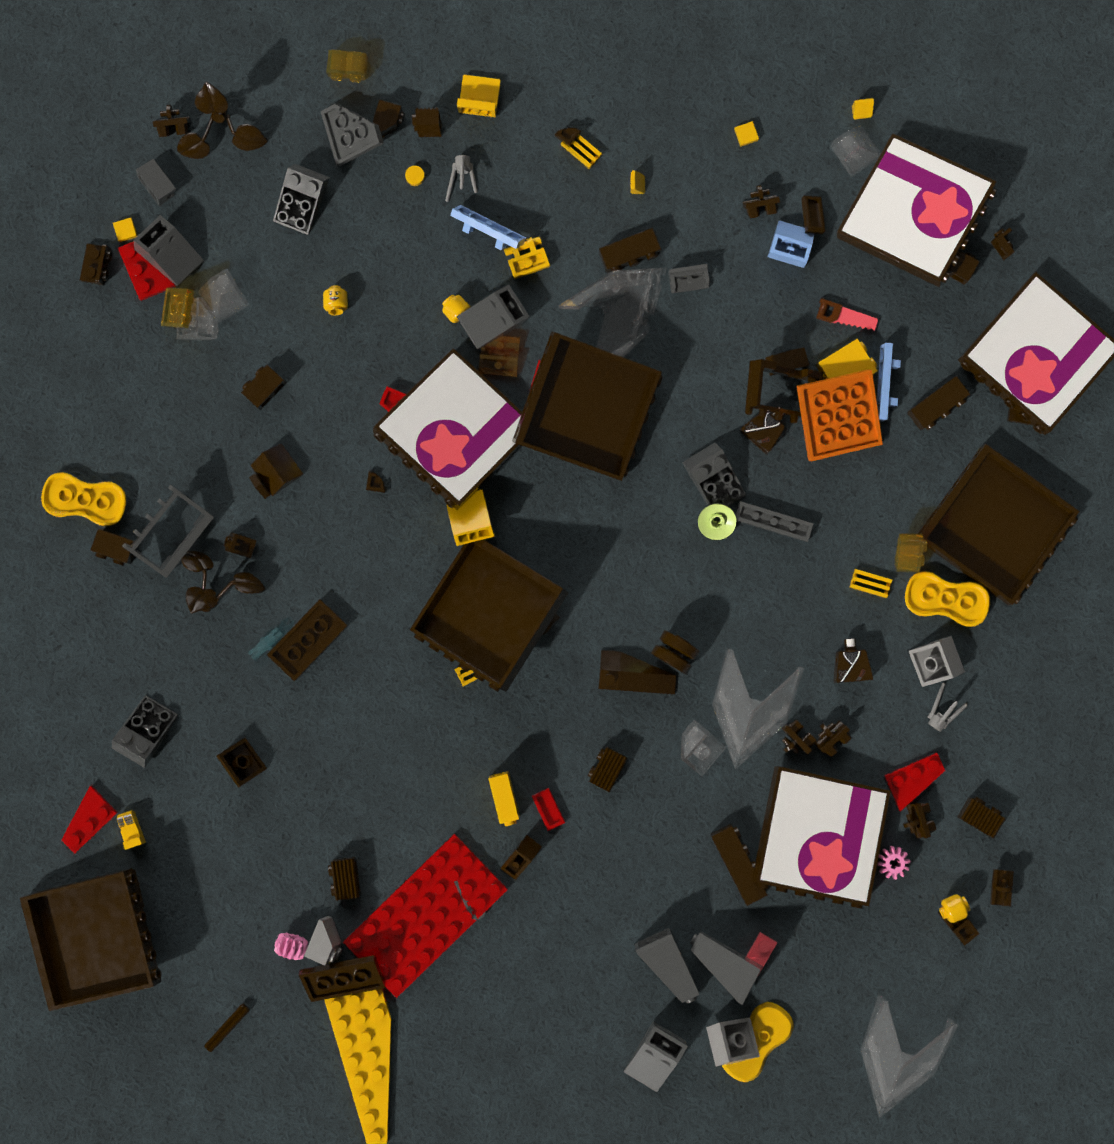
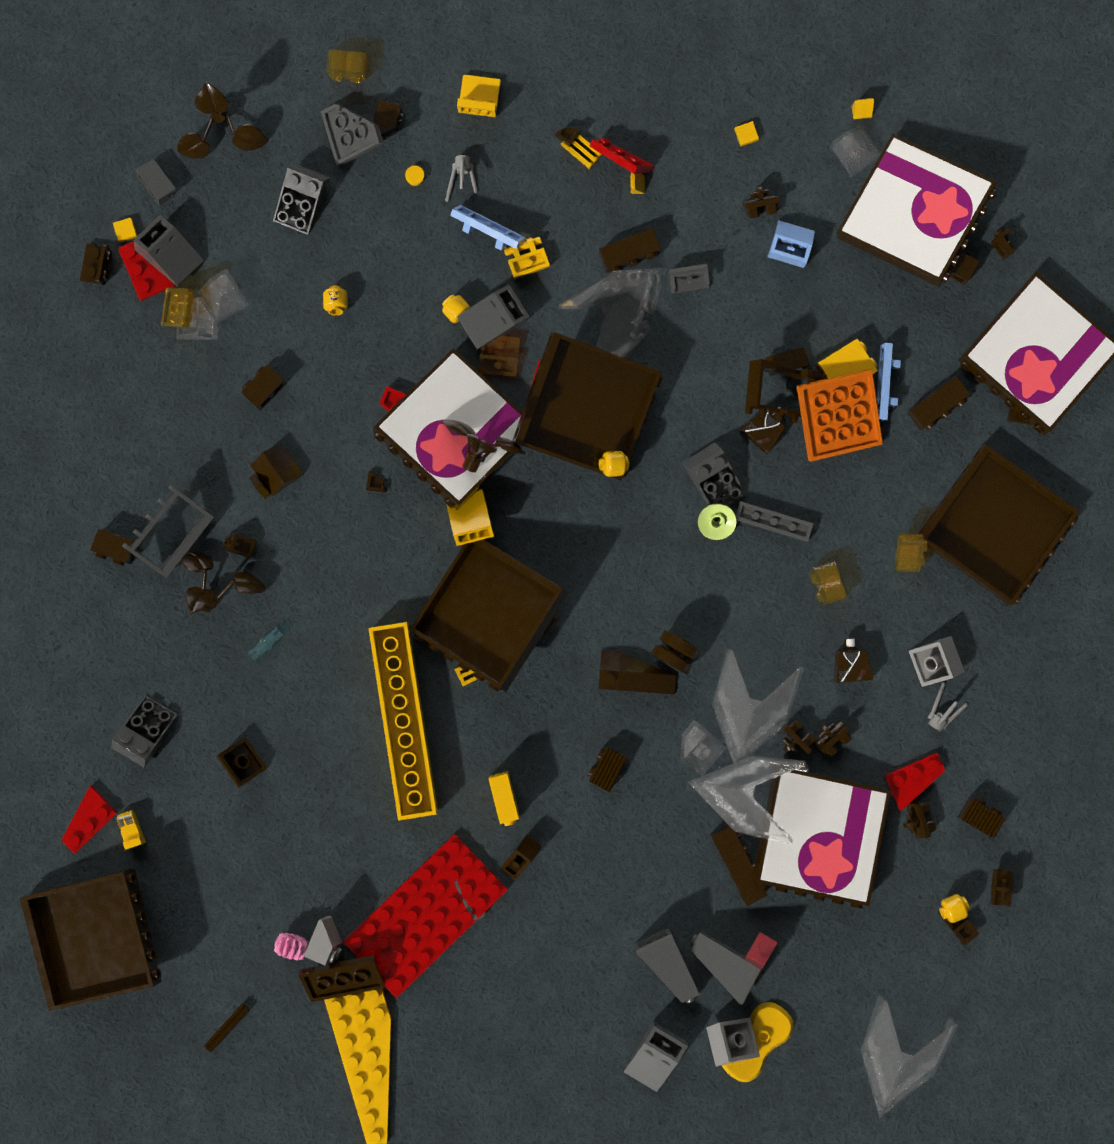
(69, 496): yellow plate -> none
(163, 125): dark brown hips -> none
(307, 640): dark brown plate -> none
(344, 878): dark brown brick -> none
(403, 721): none -> yellow brick
(427, 122): dark brown brick -> none
(479, 445): none -> dark brown plant
(548, 809): red tile -> none
(614, 463): none -> yellow head
(620, 156): none -> red wing
(732, 793): none -> clear windscreen
(813, 214): dark brown tile -> none
(828, 583): none -> clear yellow brick
(845, 315): coral piece -> none
(886, 588): yellow tile -> none
(895, 869): bright pink gear -> none
(962, 602): yellow plate -> none

